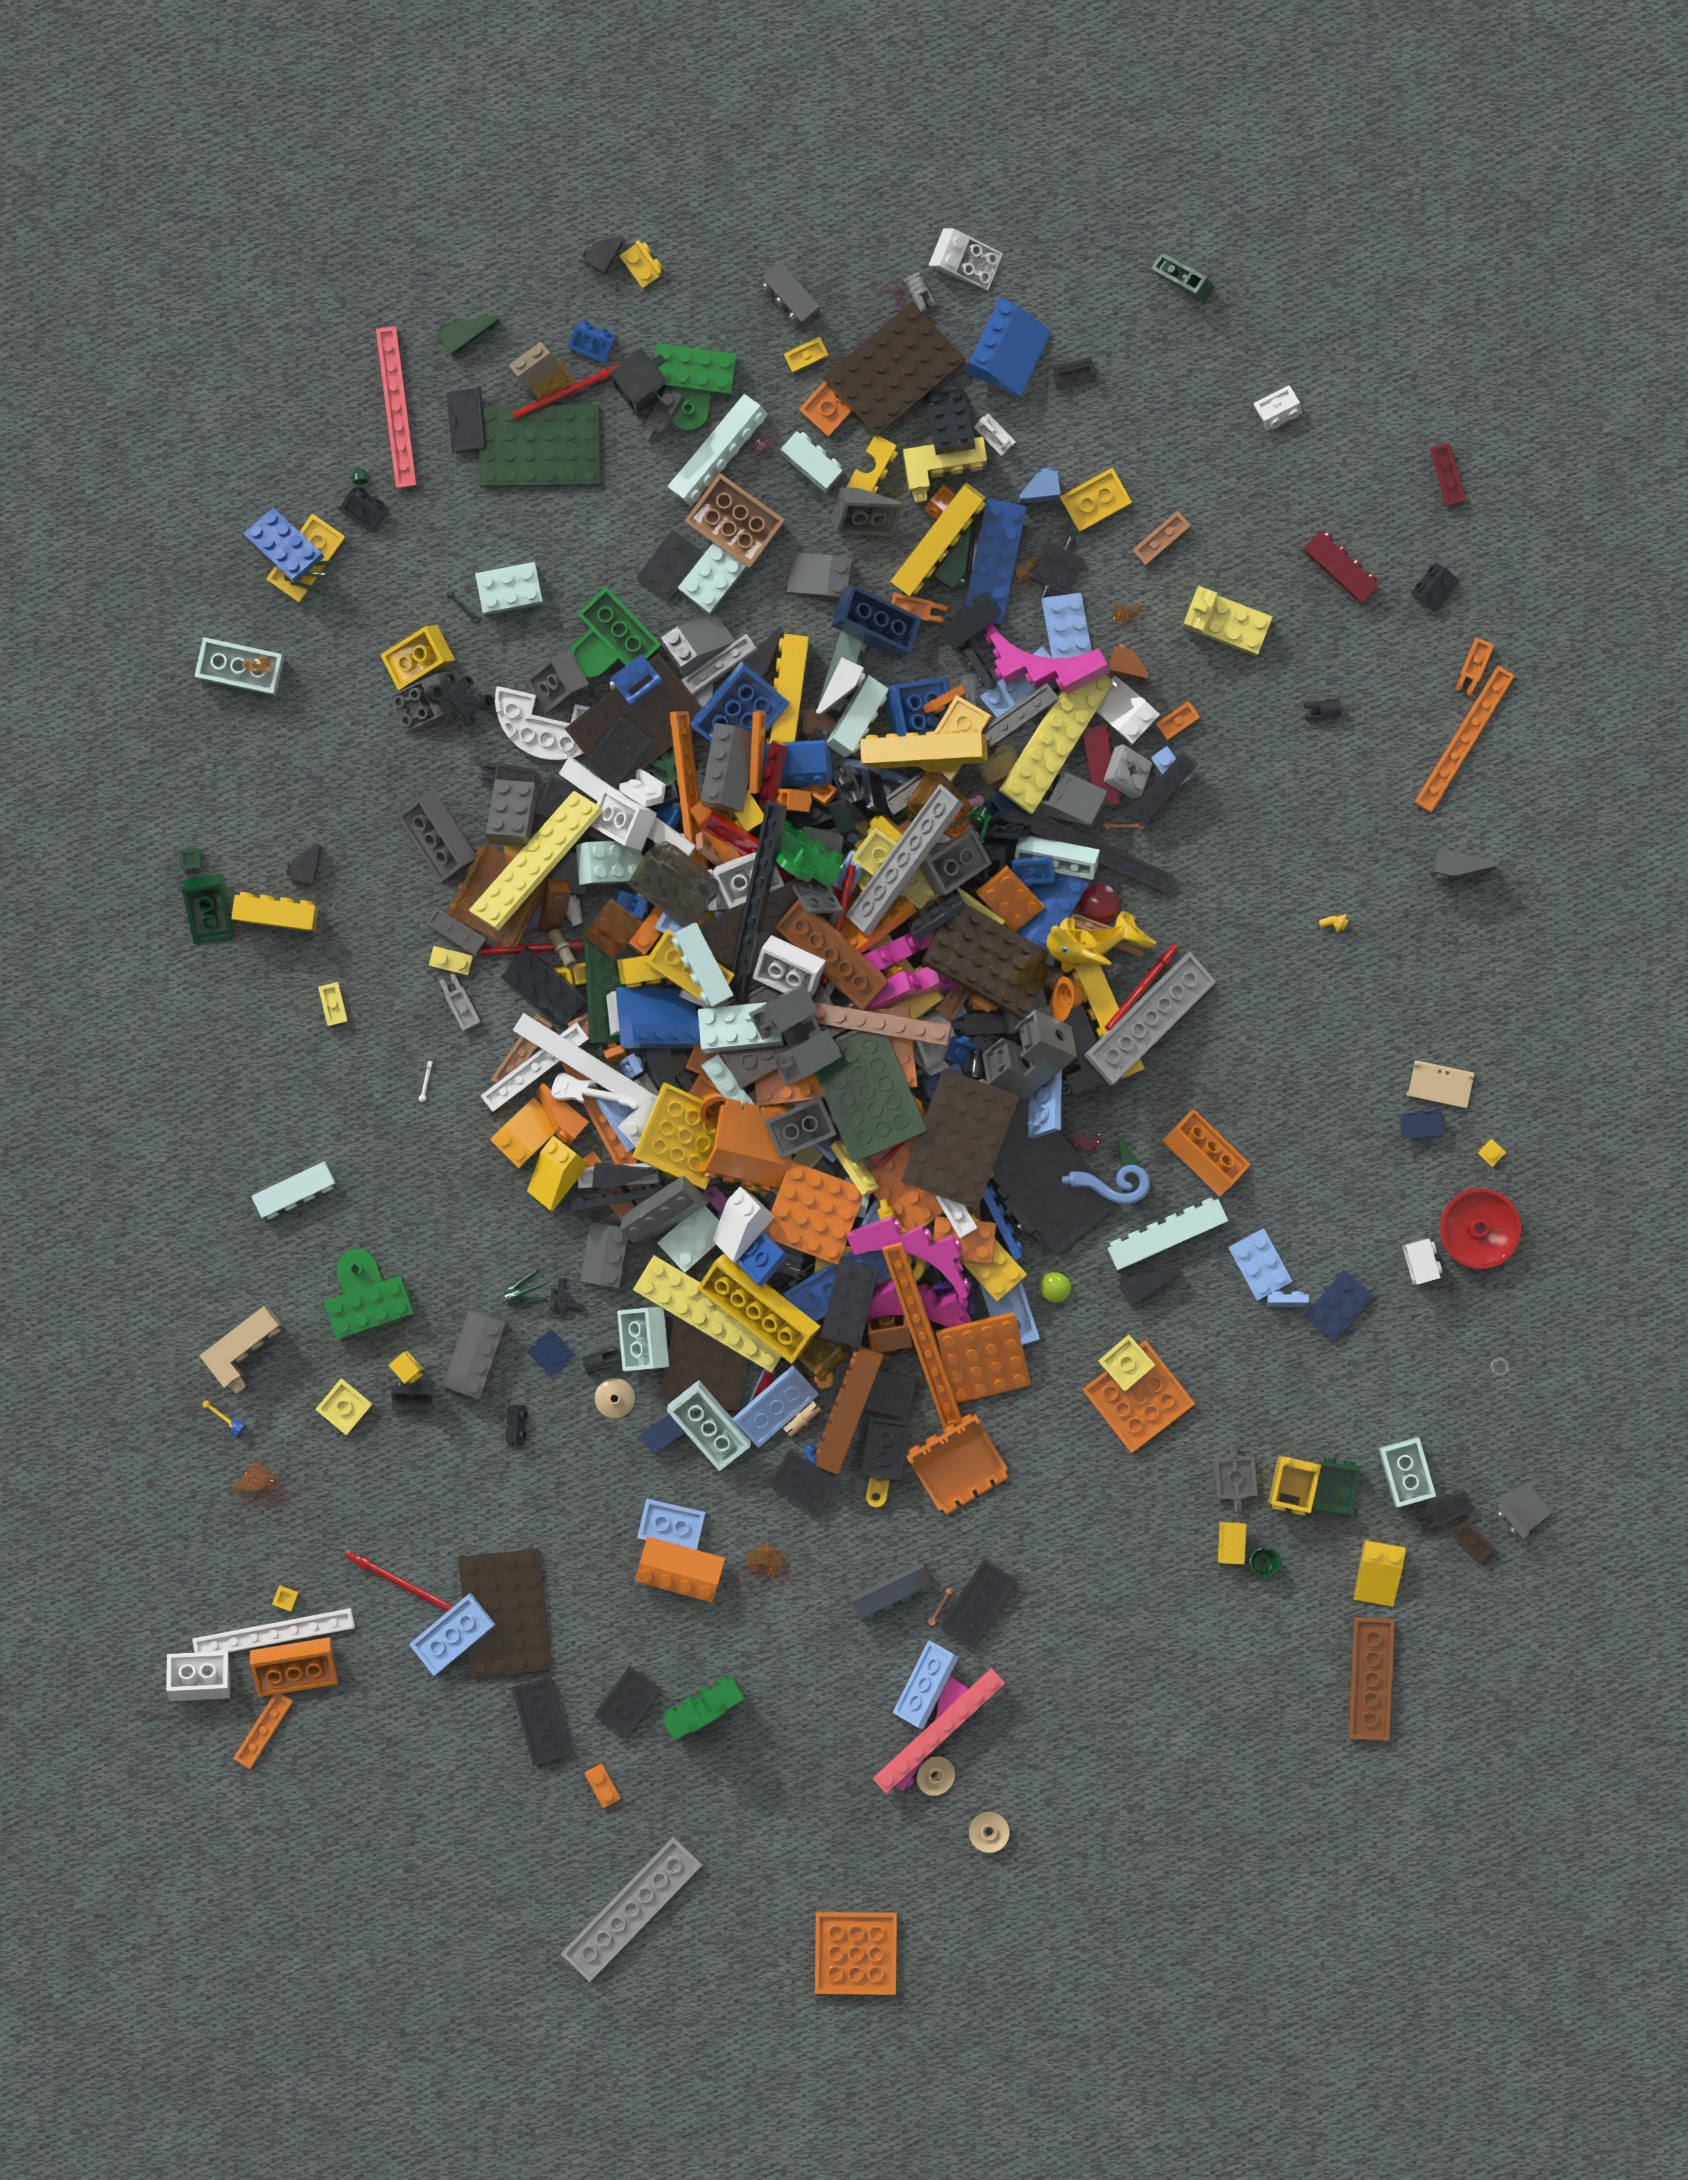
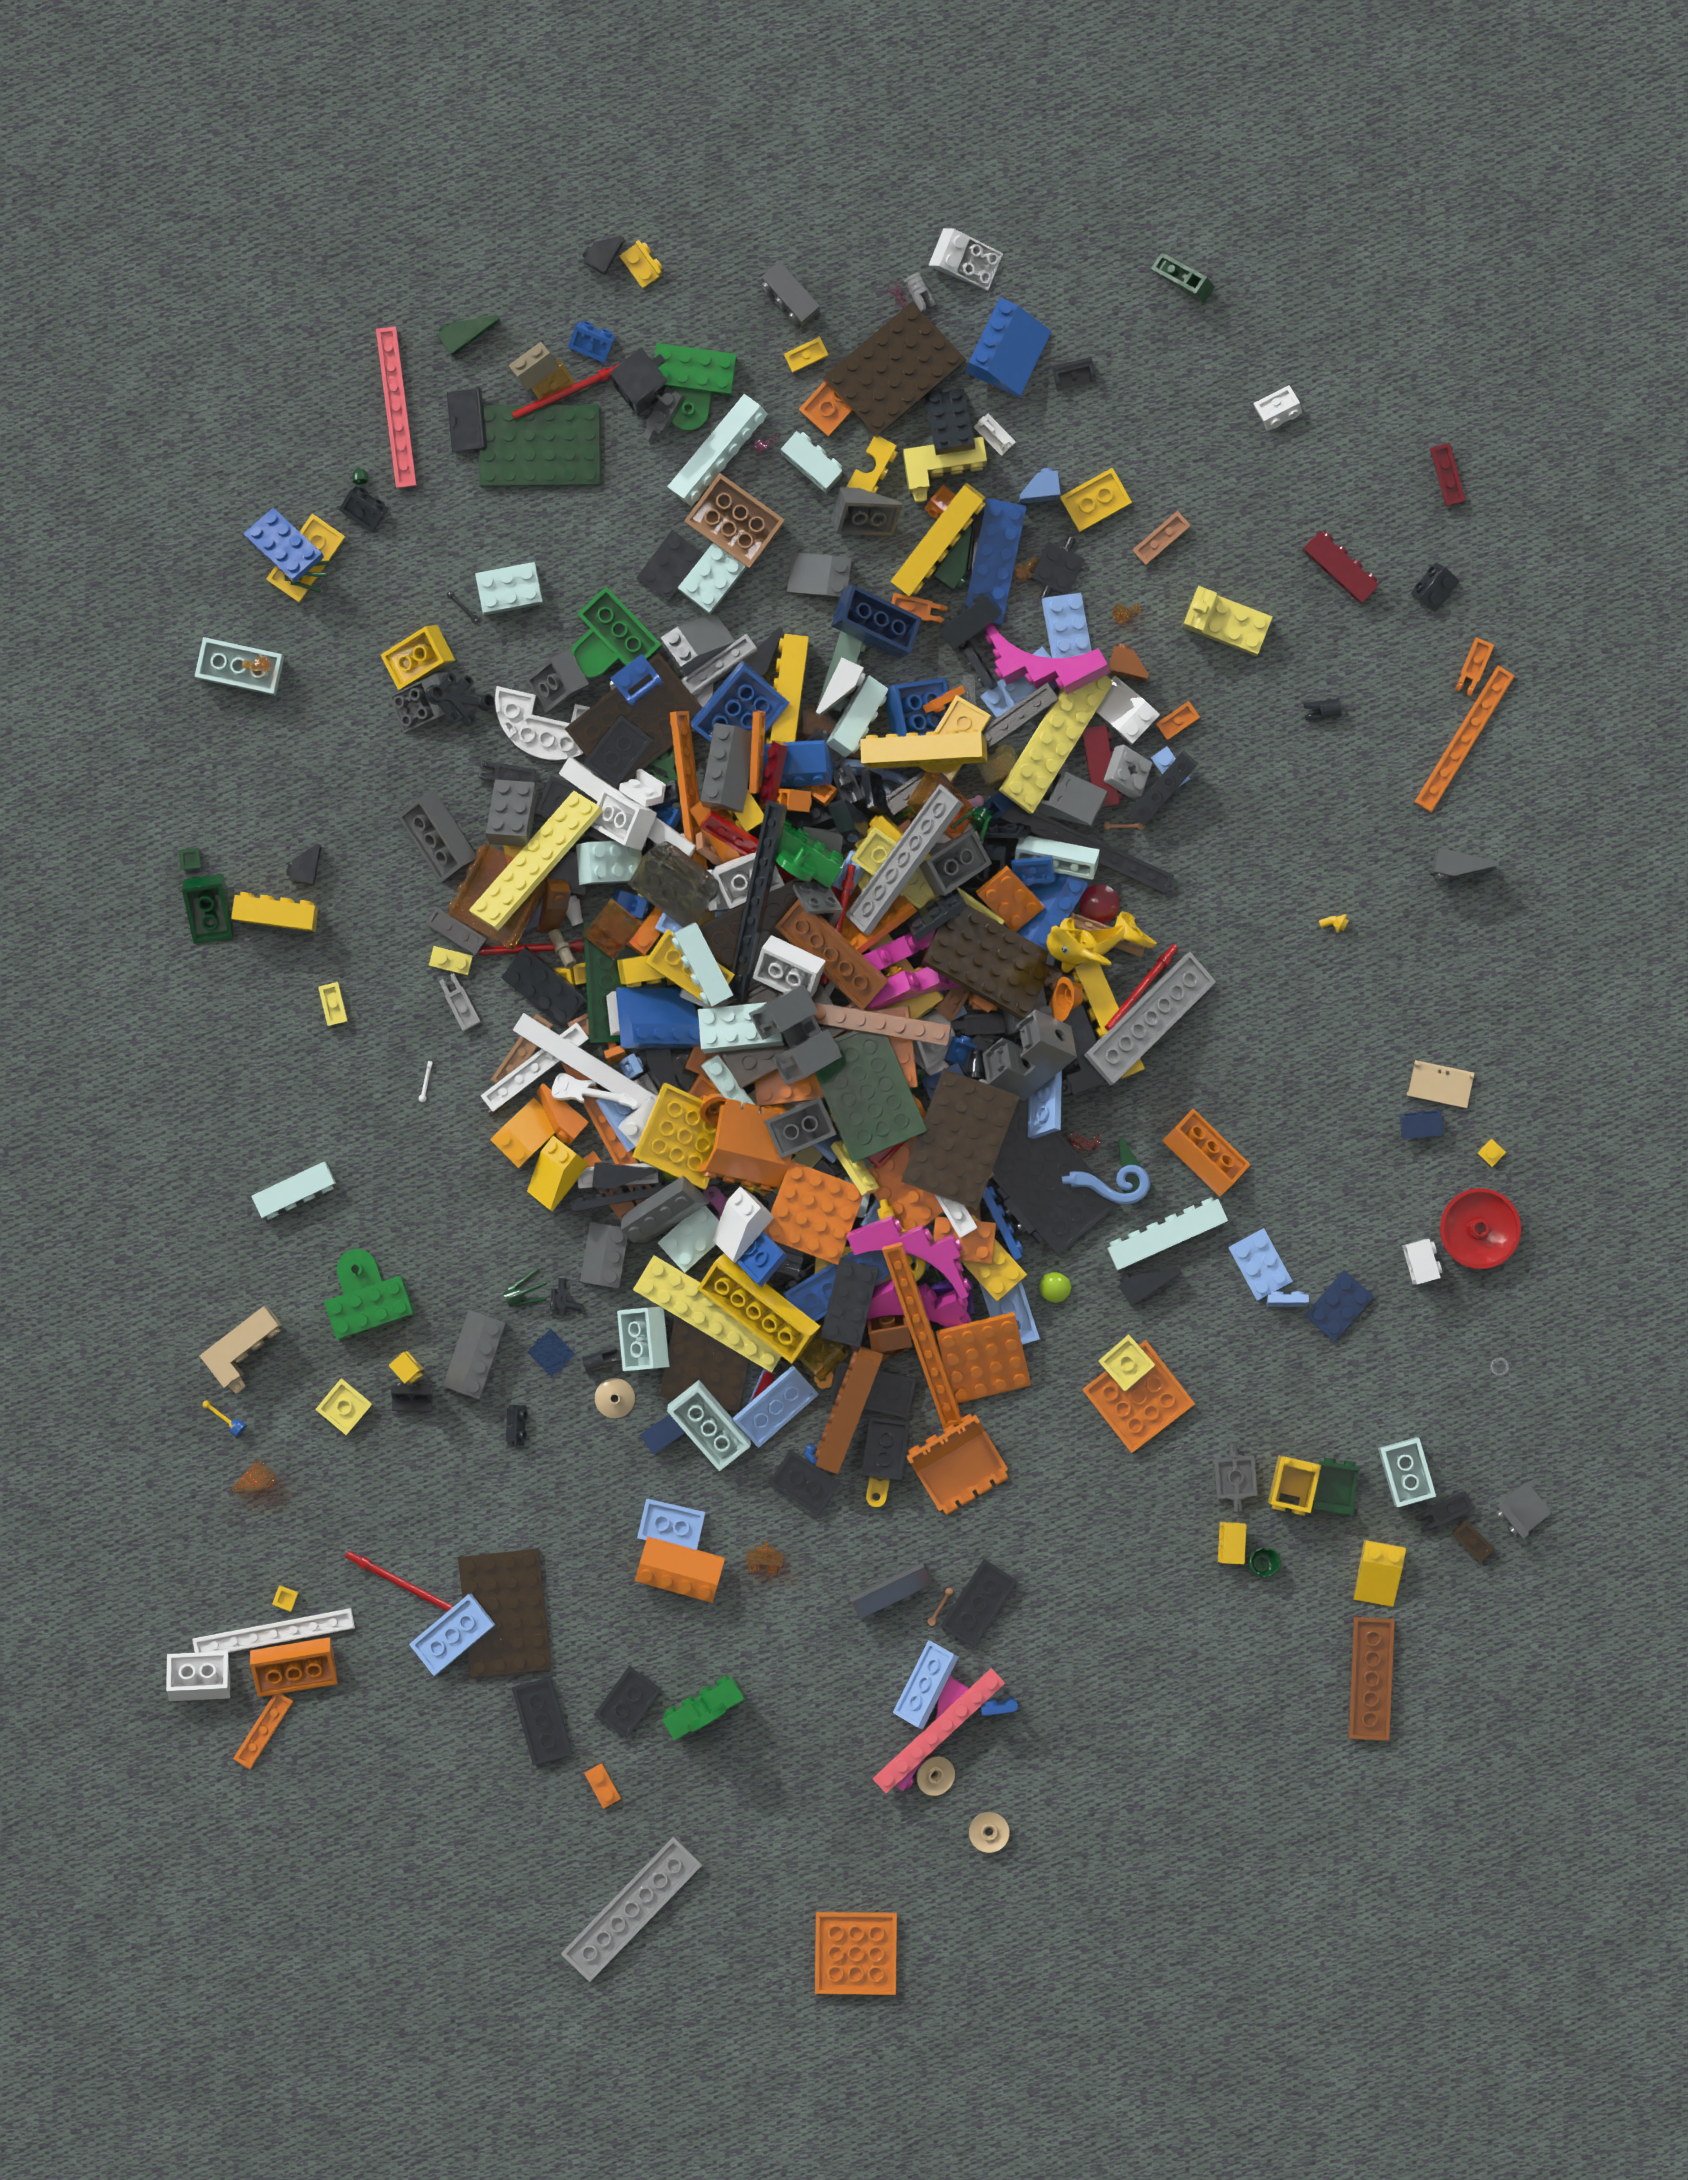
(802, 1418): tan pin -> none
(993, 1707): none -> blue plate

